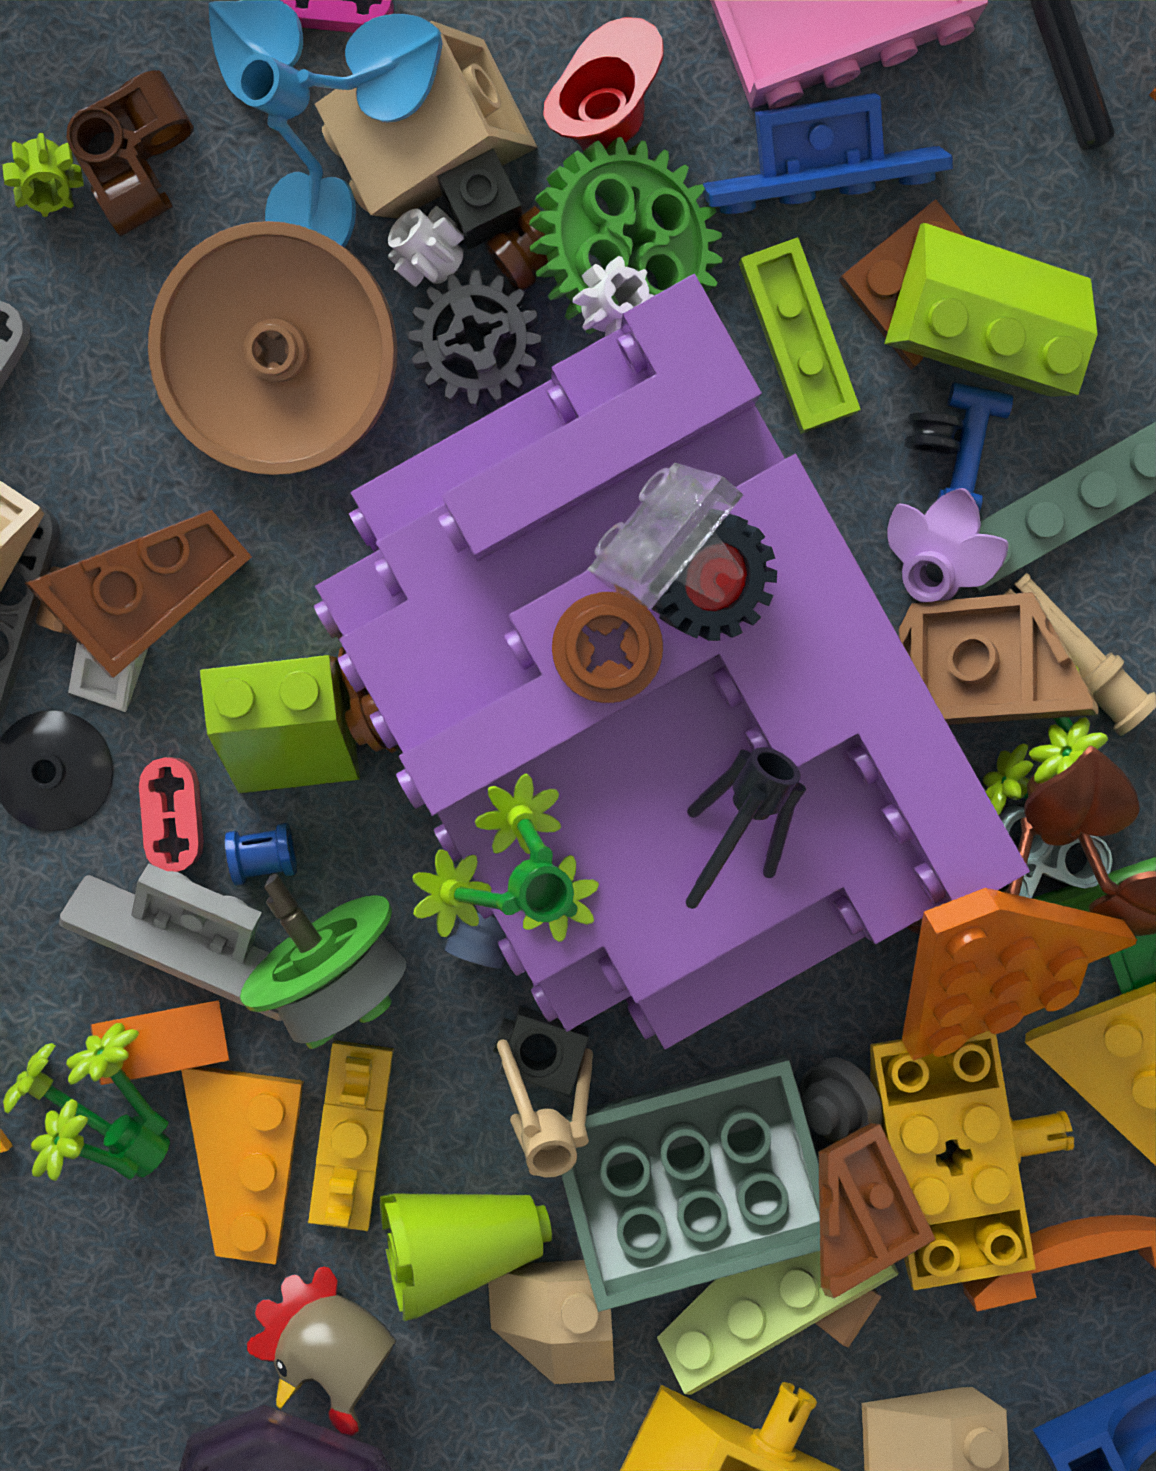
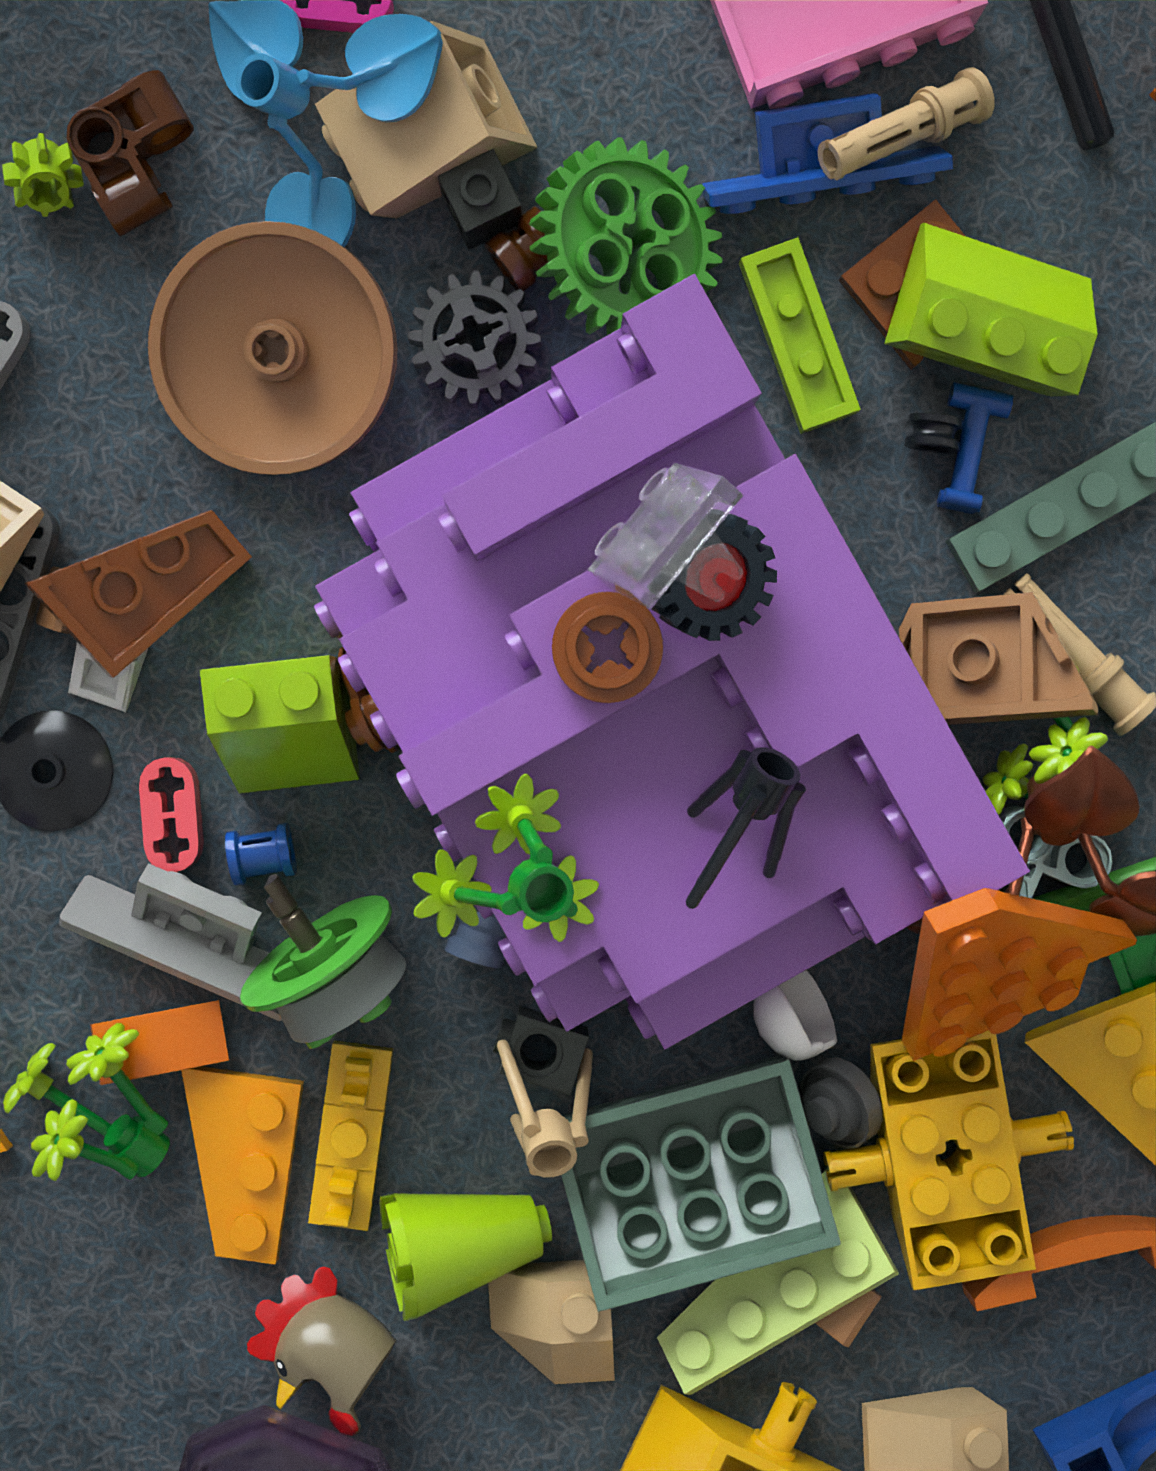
(425, 246): white gear -> none
(606, 84): piece -> none
(617, 280): white gear -> none
(795, 1018): none -> white hair
(865, 1211): dark orange wing -> none
(928, 117): none -> tan pin
(948, 538): lavender plate -> none

